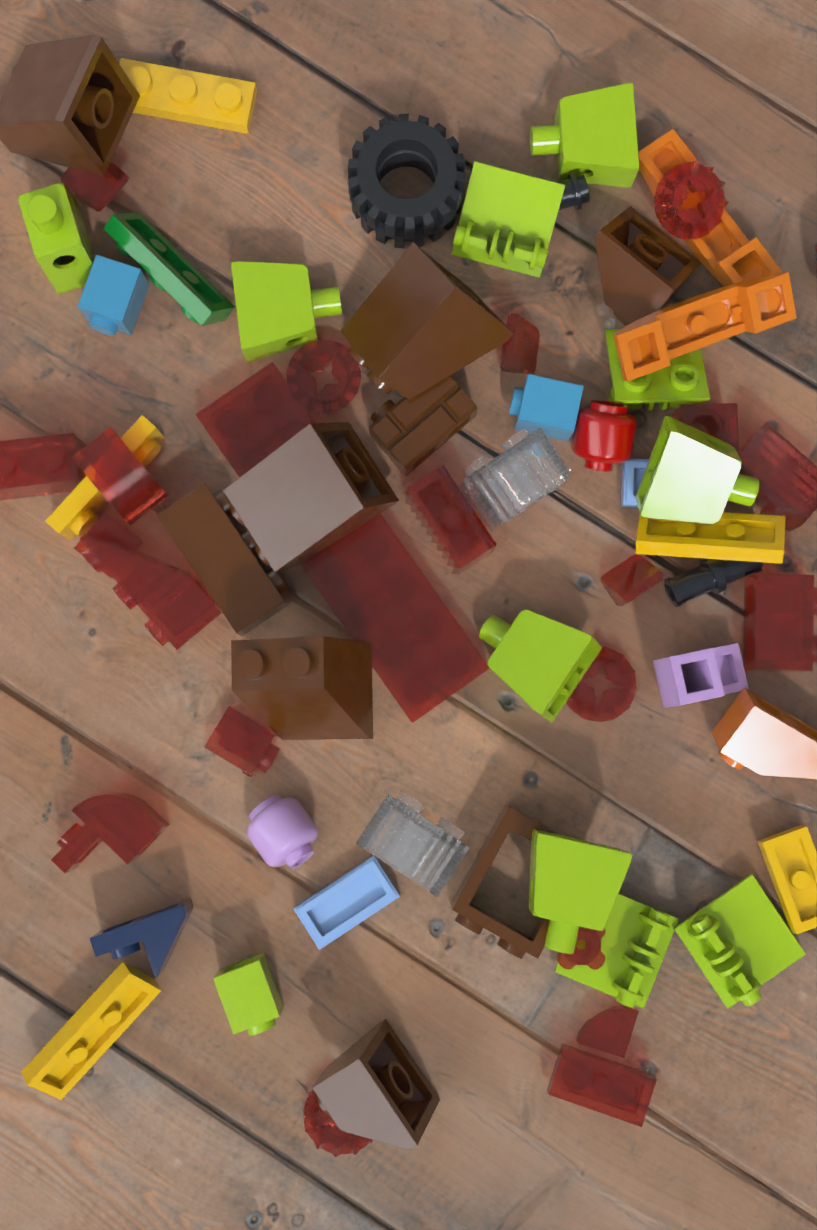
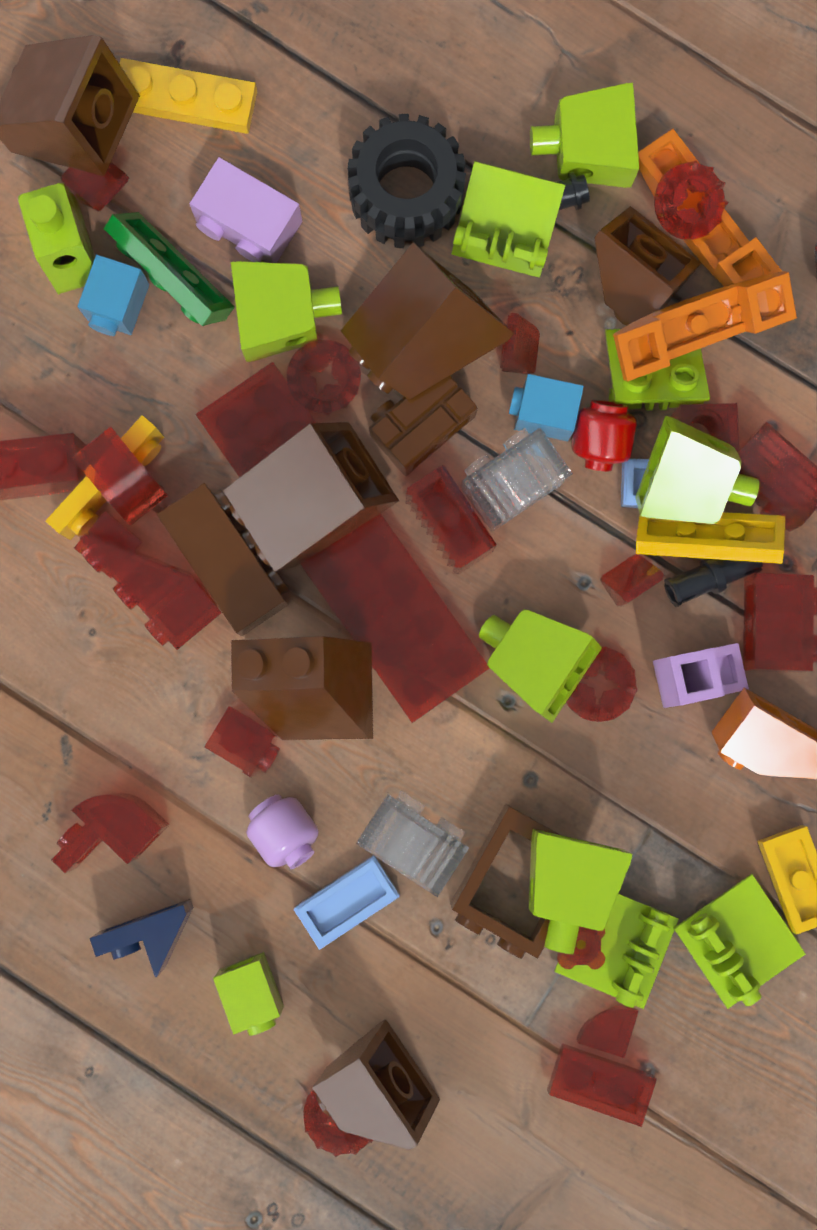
(91, 1031): yellow plate -> none
(245, 213): none -> lavender brick

